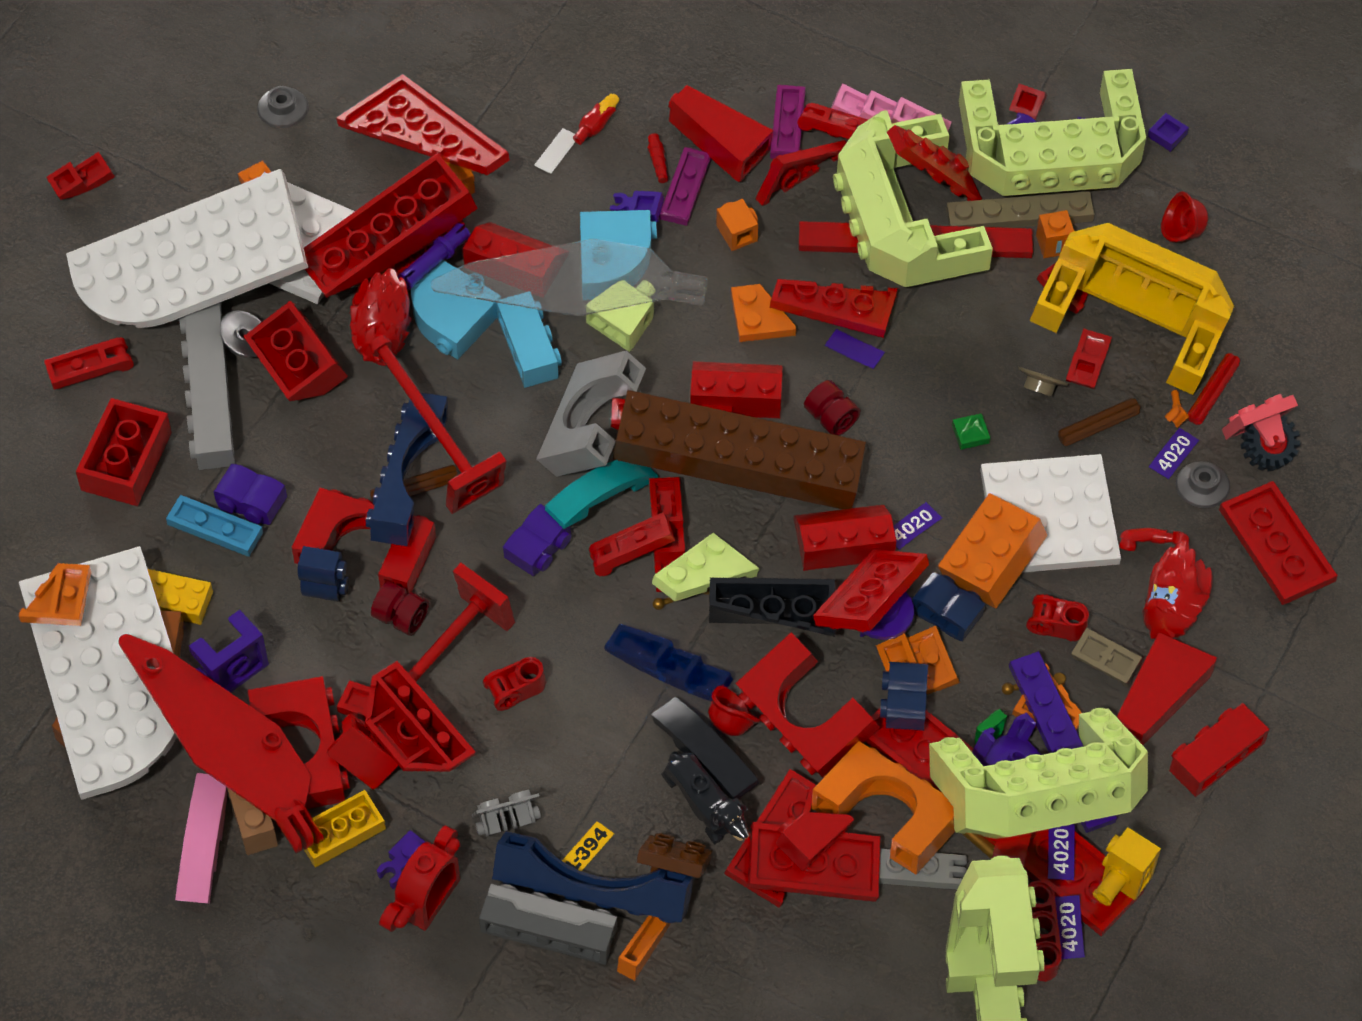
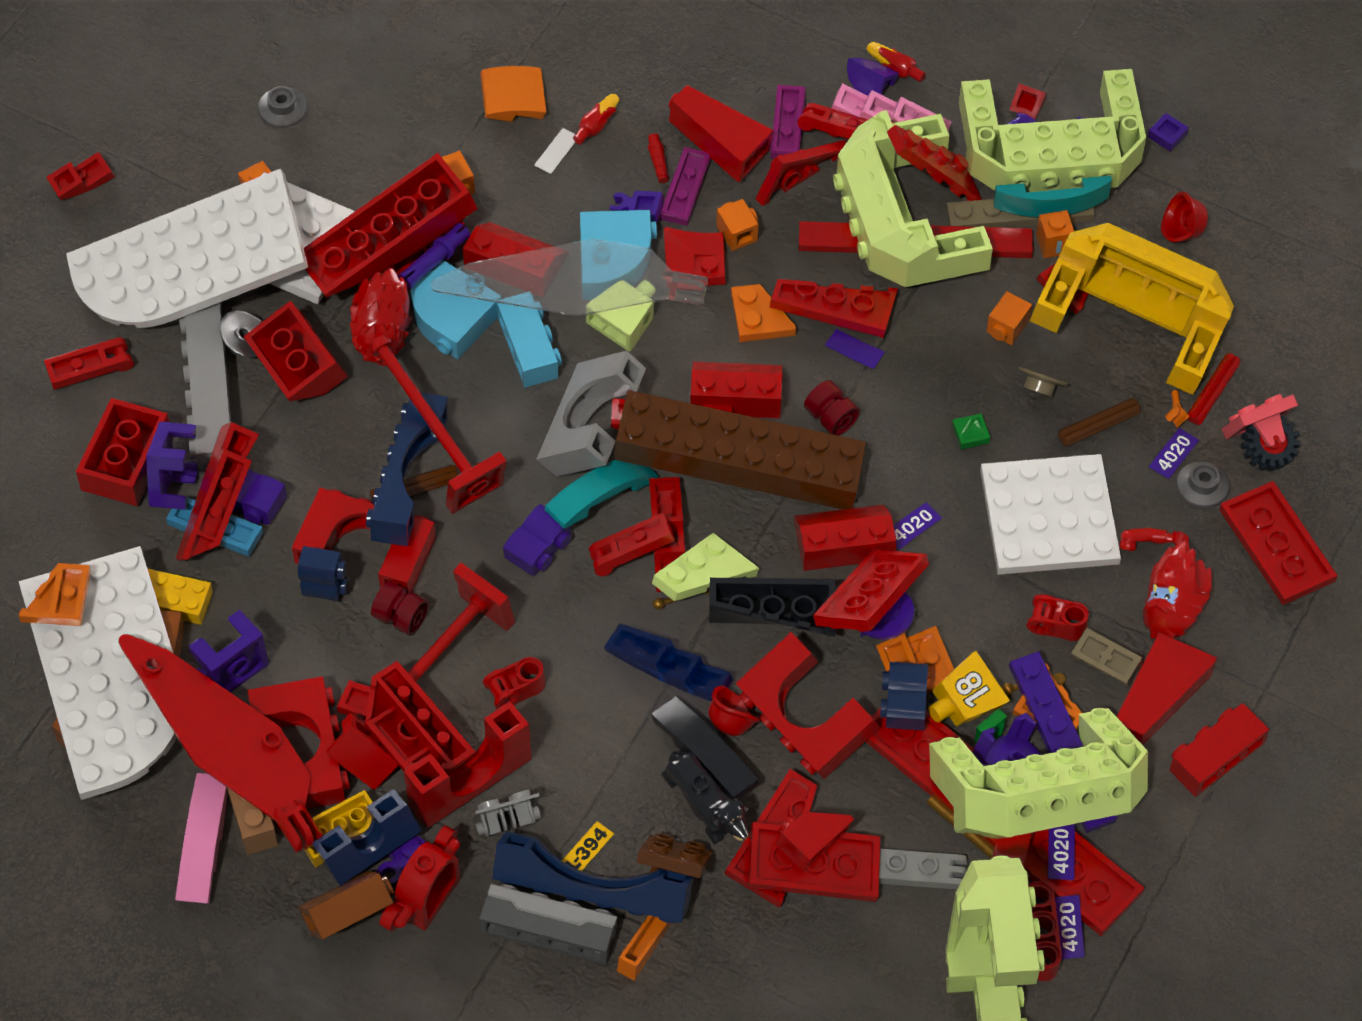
(168, 465): none -> dark purple panel
(218, 490): none -> red wedge
(346, 904): none -> dark orange brick
(389, 828): none -> dark blue arch
(419, 122): red wing -> none
(438, 793): none -> red arch
(513, 92): none -> orange slope
(696, 254): none -> red plate
(868, 773): orange arch -> none
(869, 75): none -> dark purple brick
(896, 61): none -> red piece
(948, 606): dark blue brick -> none
(967, 693): none -> yellow torso
(993, 549): orange brick -> none
(1009, 318): none -> orange brick
(1015, 199): none -> teal slope
(1089, 358): red slope -> none
(1127, 866): yellow brick -> none

